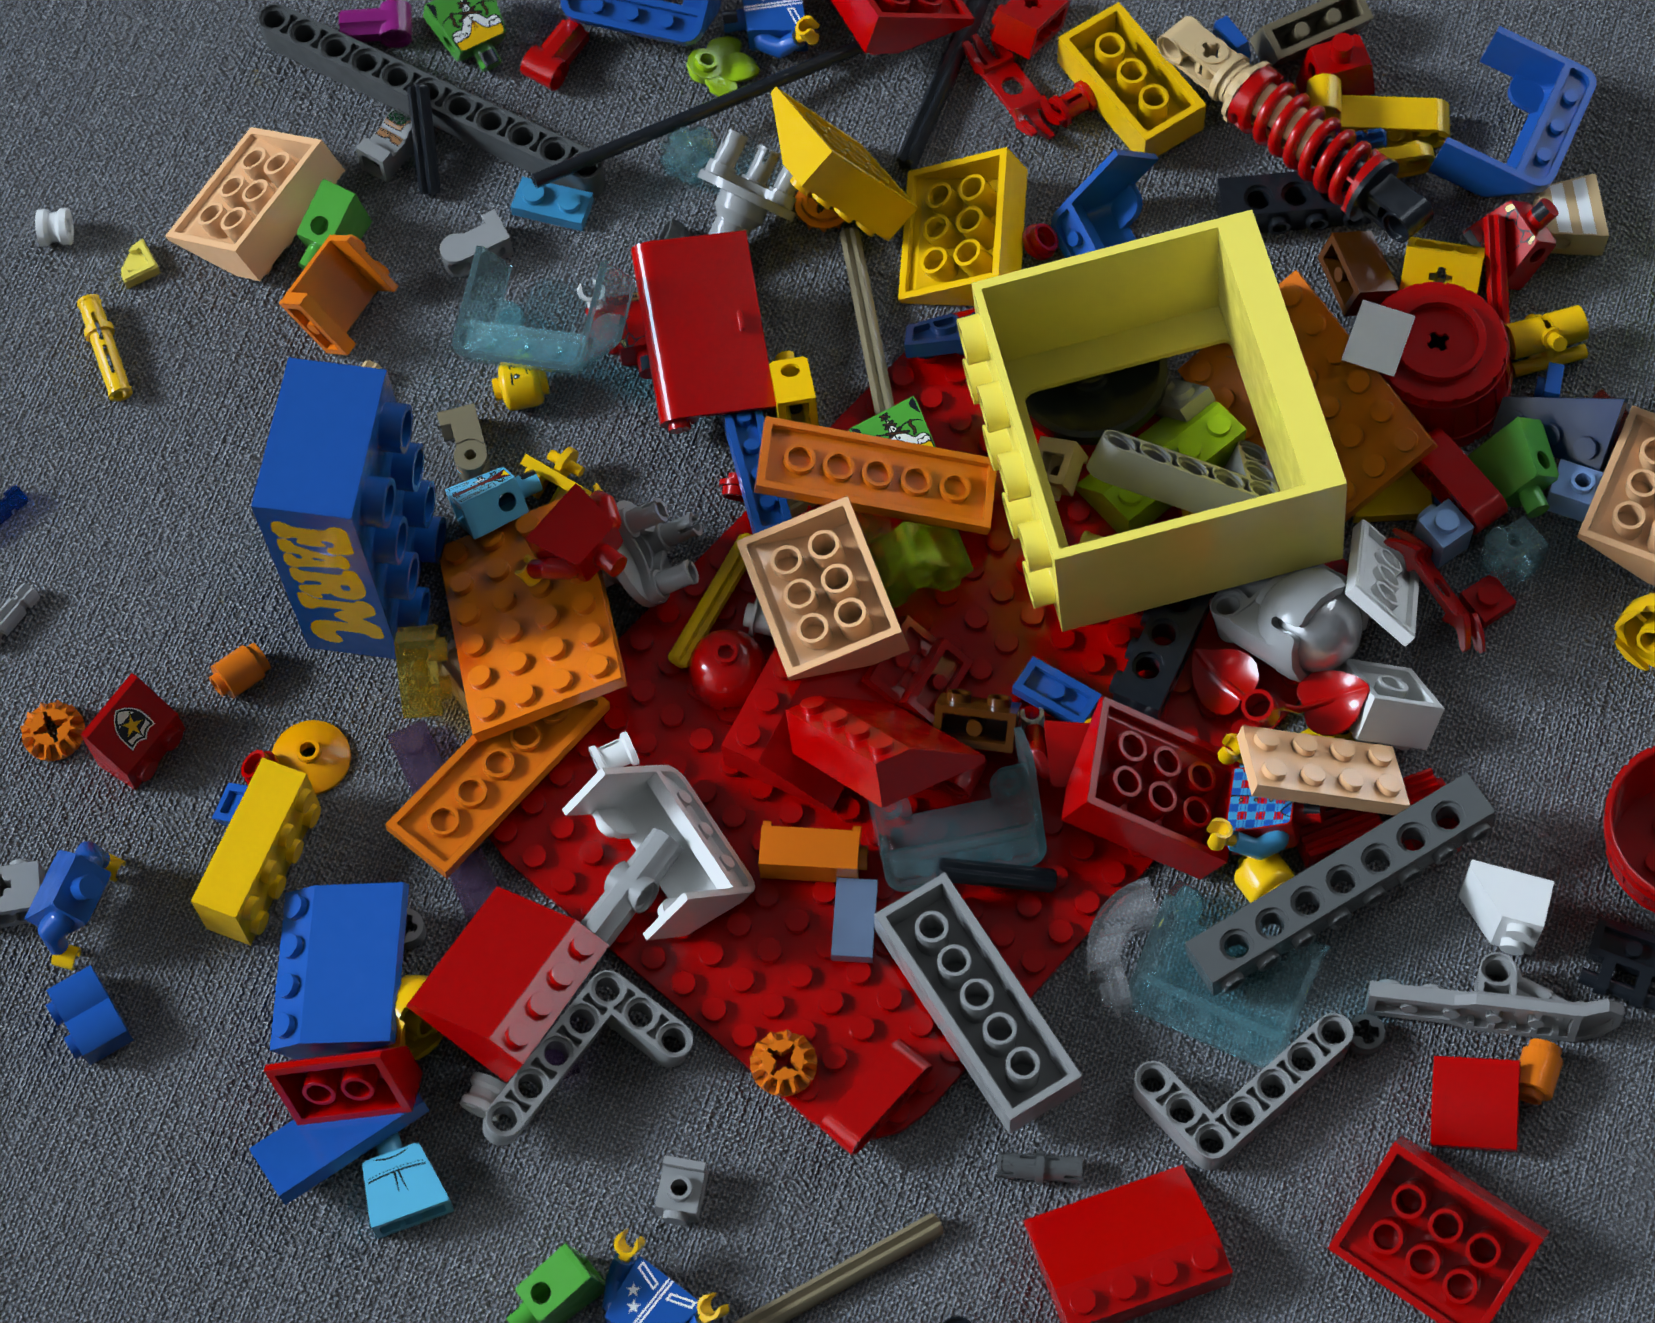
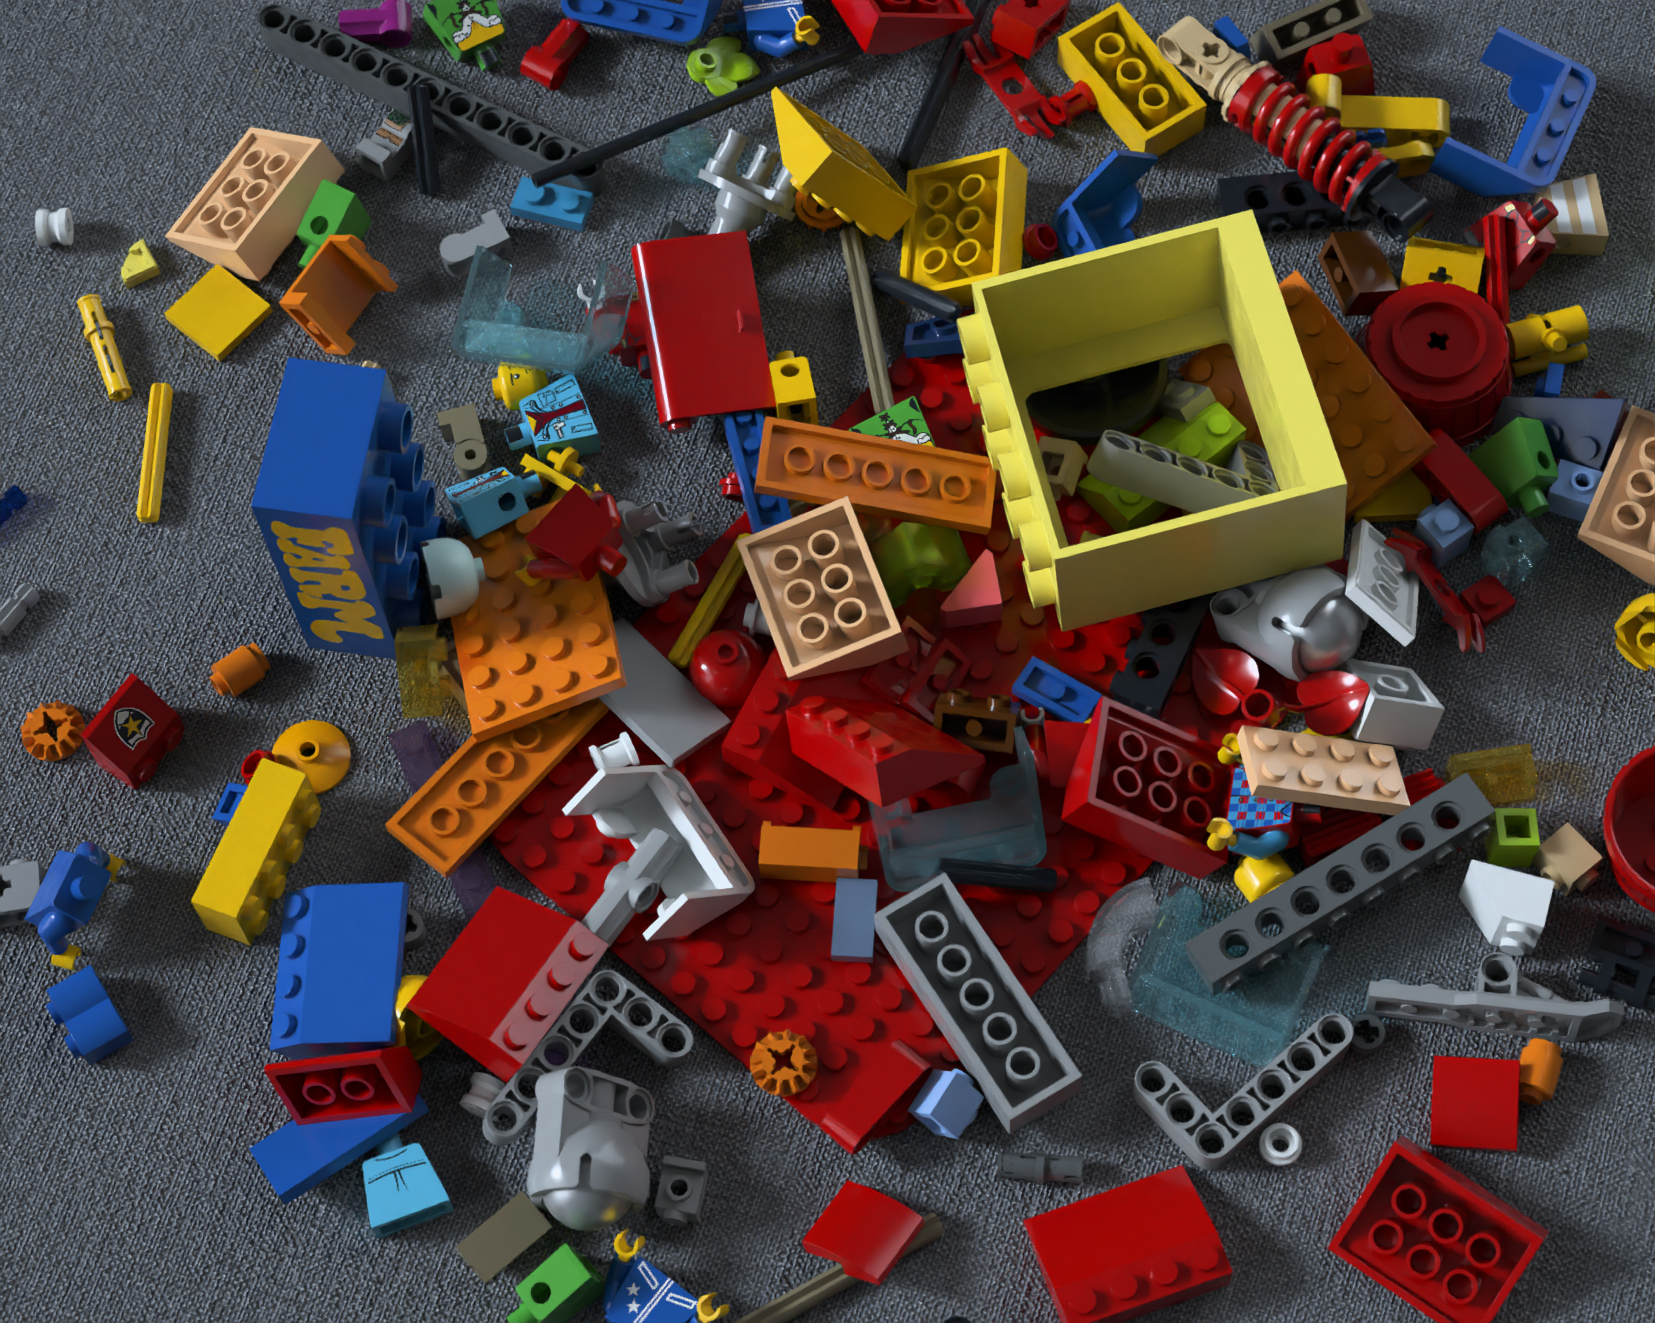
(154, 453): none -> yellow axle
(218, 312): none -> yellow tile
(451, 575): none -> light aqua cylinder
(503, 1237): none -> dark tan hinge
(555, 420): none -> medium azure torso
(590, 1148): none -> light grey piece
(661, 701): none -> light grey tile
(863, 1232): none -> red slope
(916, 295): none -> black axle
(947, 1103): none -> light blue brick
(975, 597): none -> coral slope
(1280, 1132): none -> white plate
(1378, 338): white sticker -> none
(1500, 773): none -> clear yellow hinge
(1513, 837): none -> lime brick
(1568, 860): none -> tan brick

